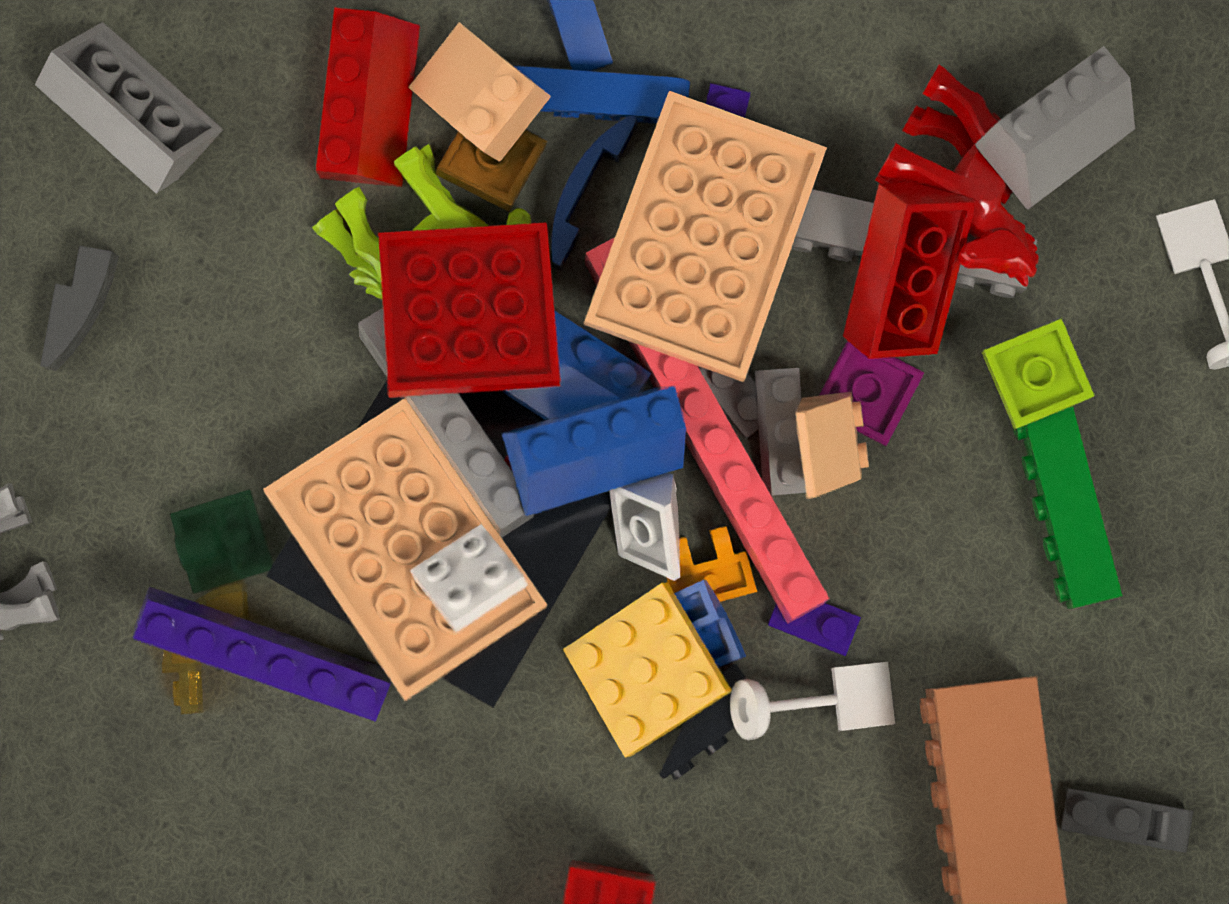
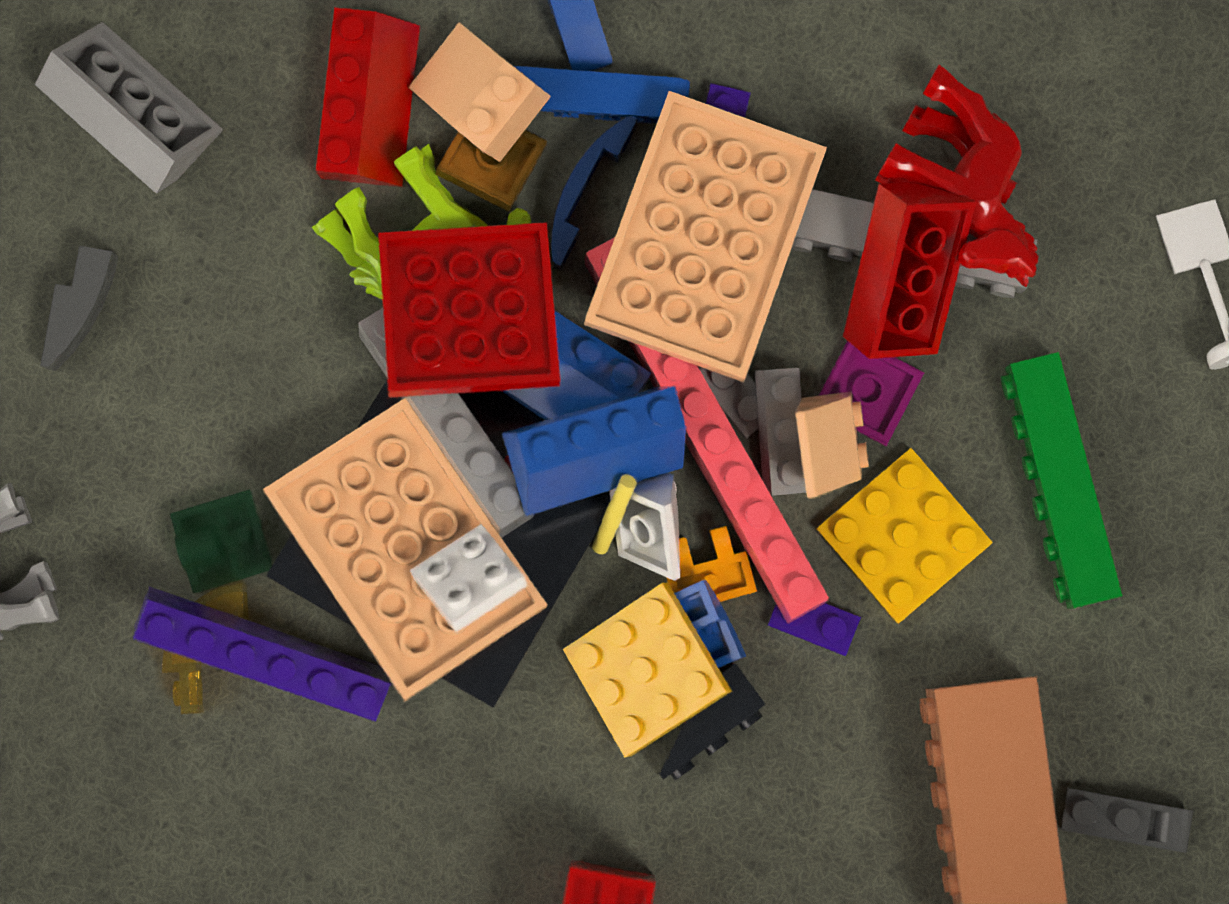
(614, 514): none -> light yellow piece
(860, 698): white piece -> none
(904, 536): none -> yellow plate
(1038, 374): lime plate -> none
(1061, 128): light grey slope -> none

